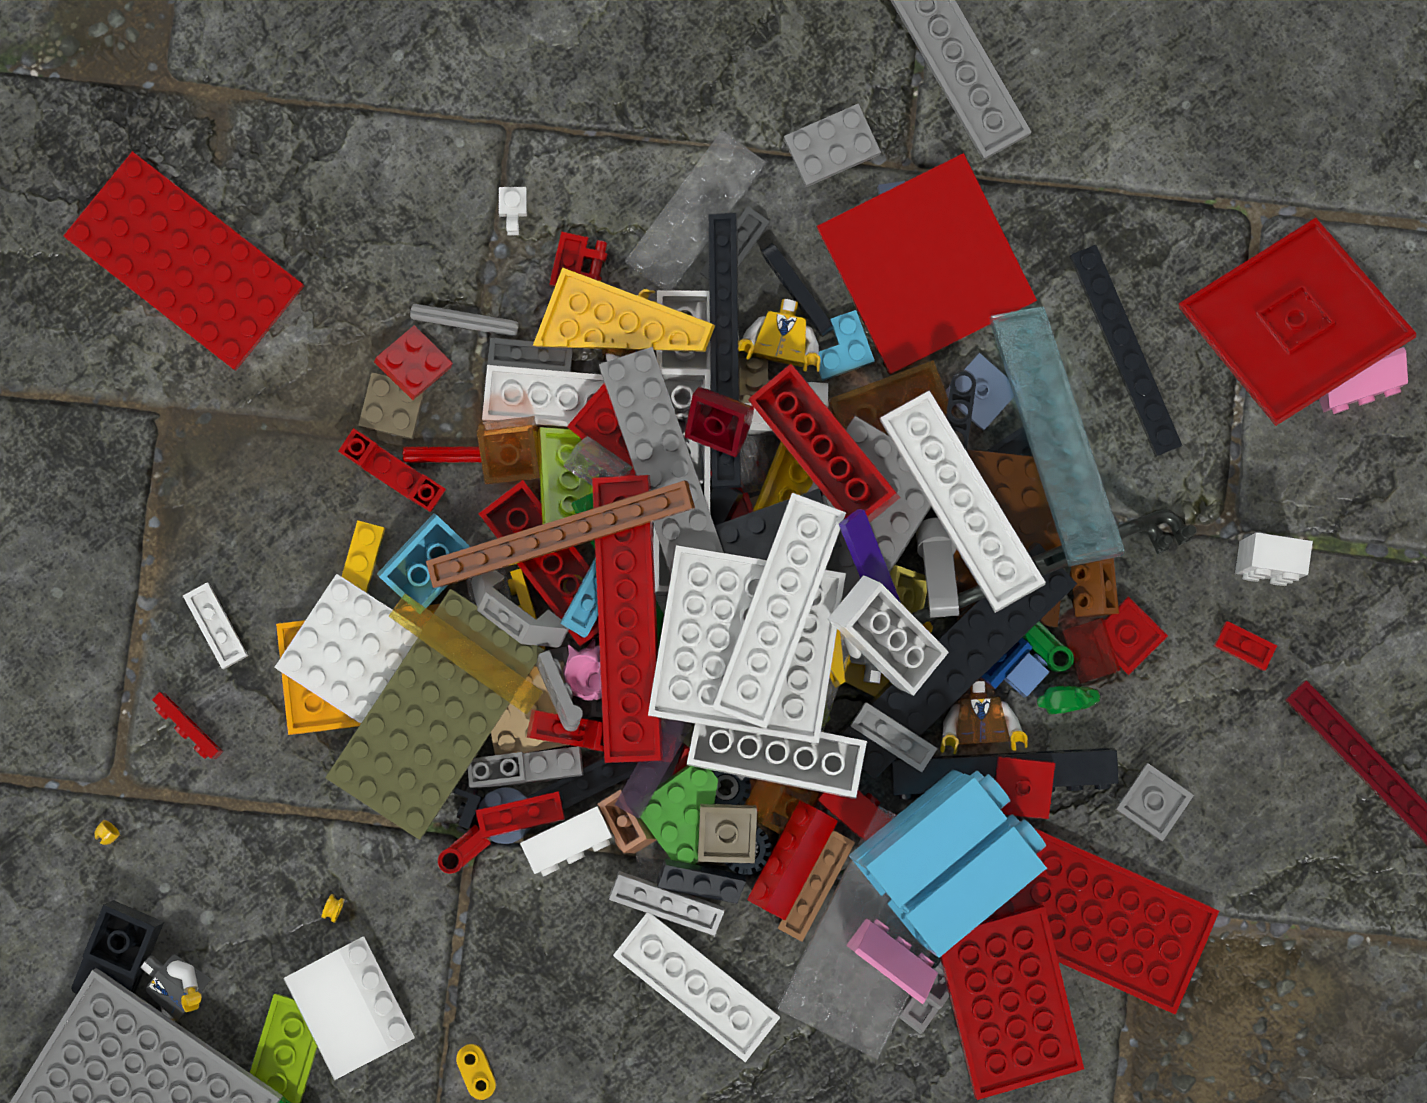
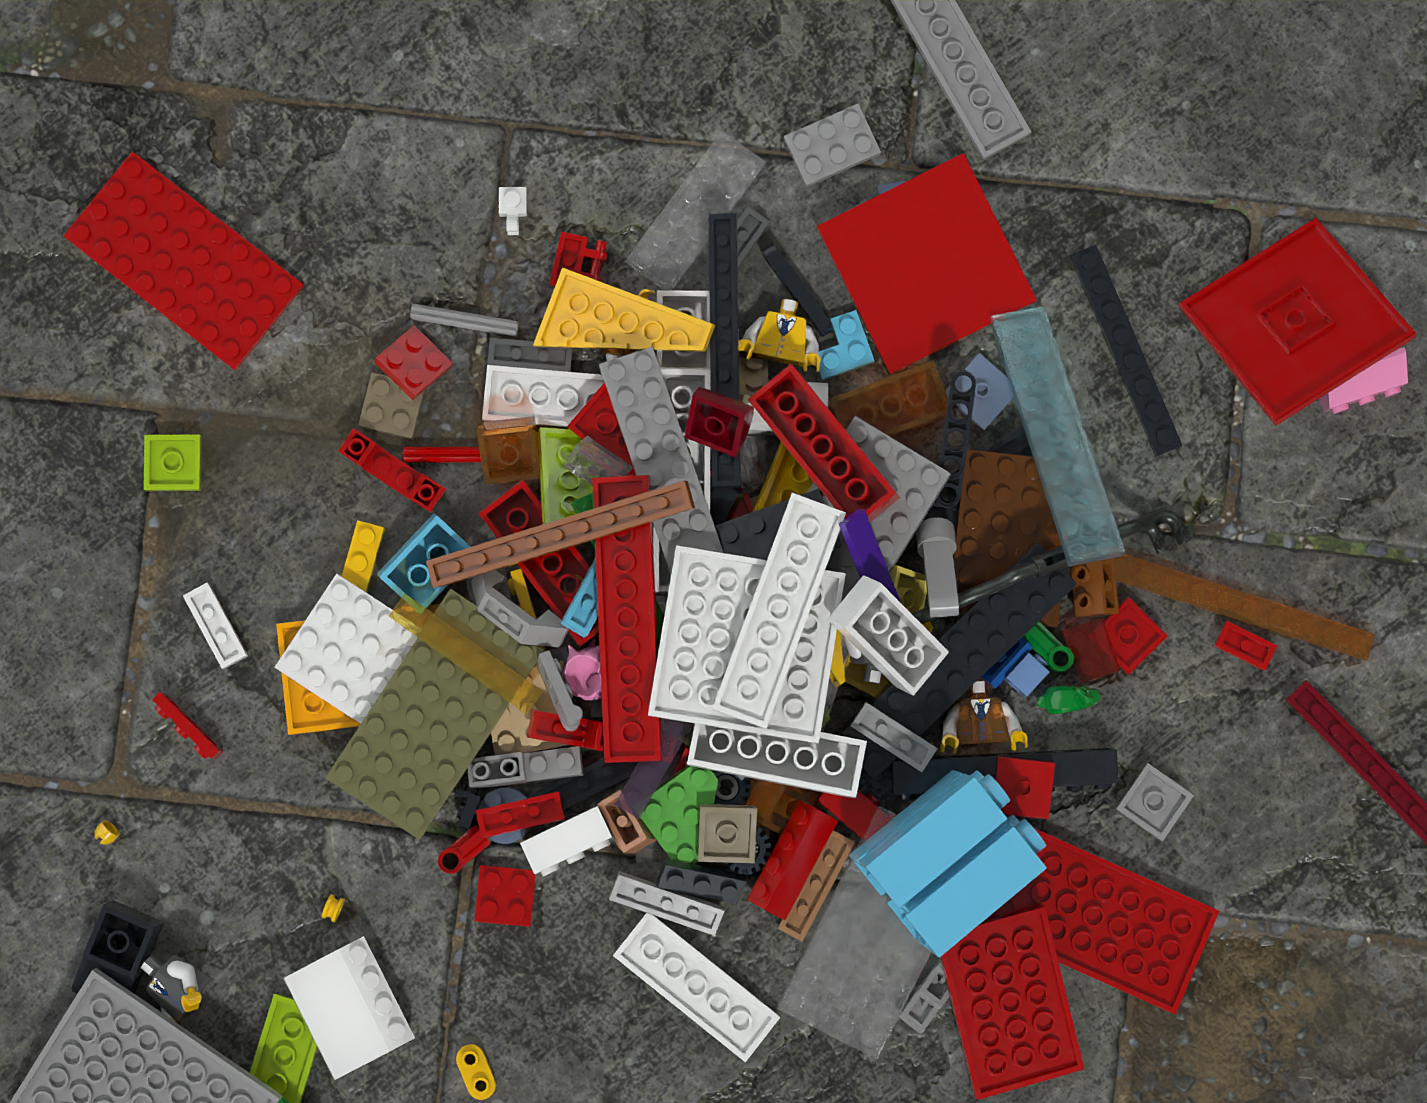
(172, 462): none -> lime plate
(505, 896): none -> red plate
(894, 959): bright pink slope -> none
(962, 501): white plate -> none
(1243, 607): none -> clear orange plate
(1273, 558): white brick -> none

